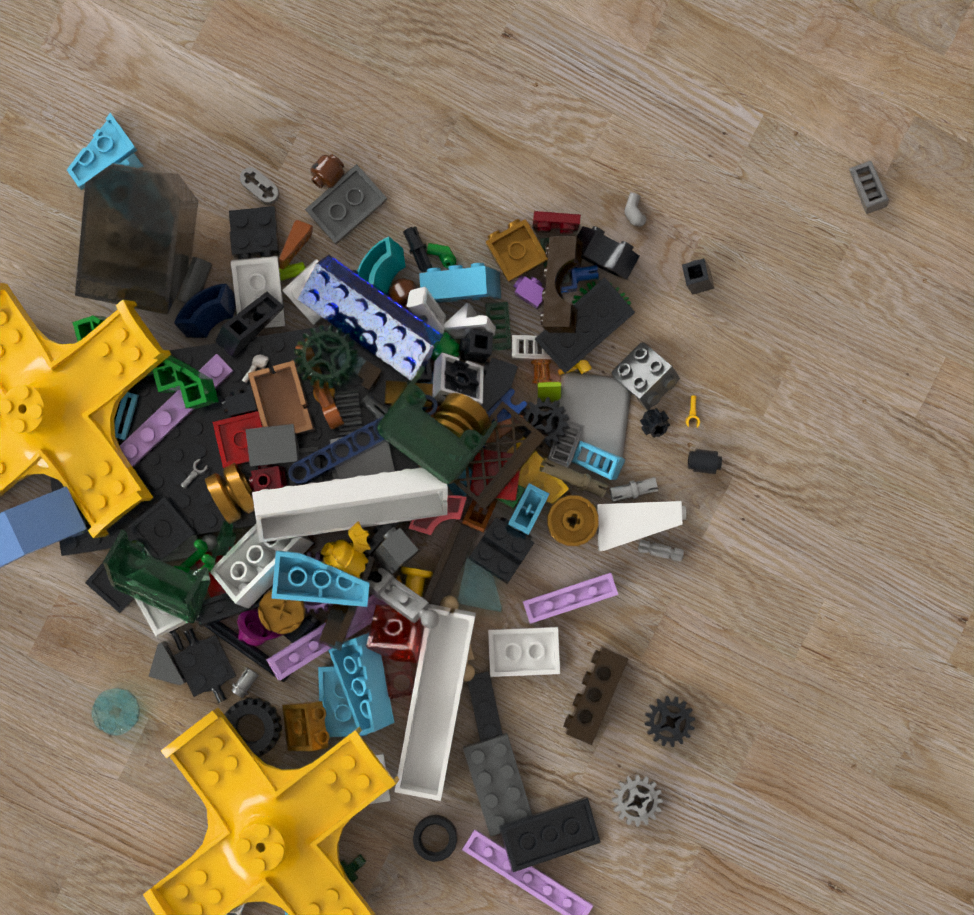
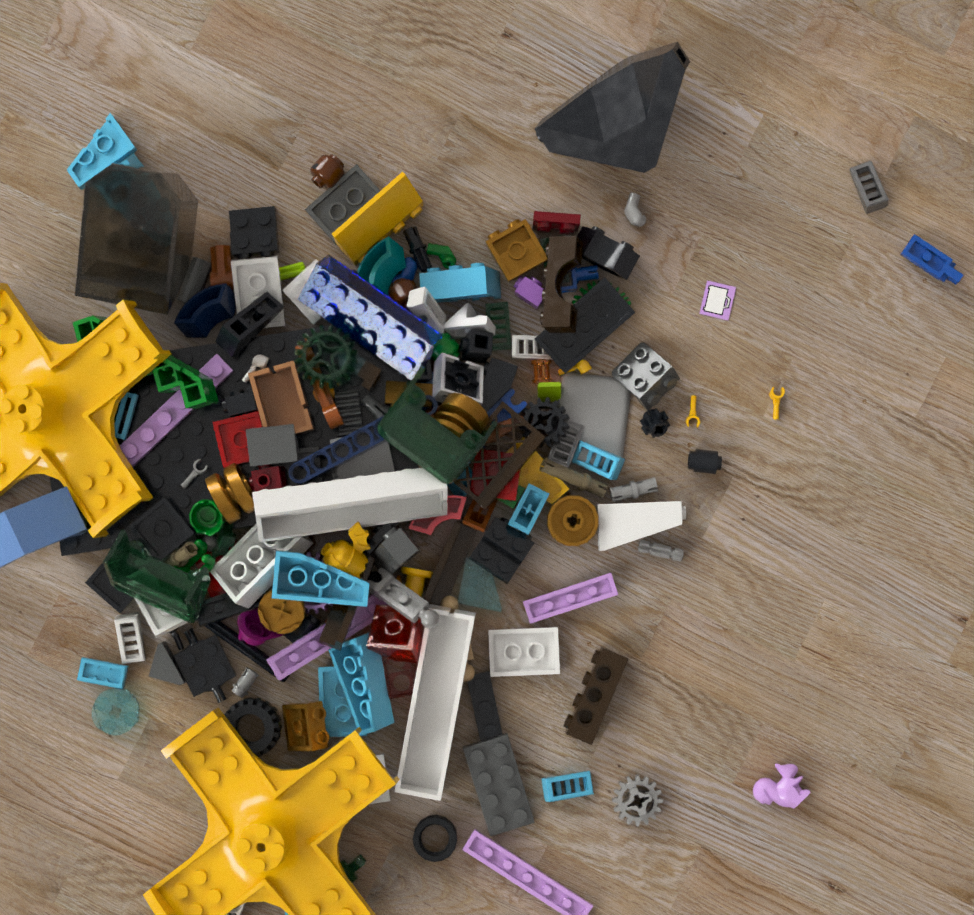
(102, 673): none -> medium azure plate
(127, 618): none -> white slope
(181, 556): none -> dark tan pin
(206, 517): none -> green hair
(221, 265): none -> dark orange piece
(256, 190): light grey beam -> none
(298, 236): dark orange slope -> none
(379, 218): none -> yellow slope
(408, 272): none -> blue arm
(548, 792): none -> medium azure slope
(549, 834): black tile -> none
(621, 113): none -> black panel
(660, 727): black gear -> none
(698, 276): black brick -> none
(717, 300): none -> sticker
(776, 401): none -> yellow hand
(785, 792): none -> lavender animal
(931, 260): none -> blue hinge

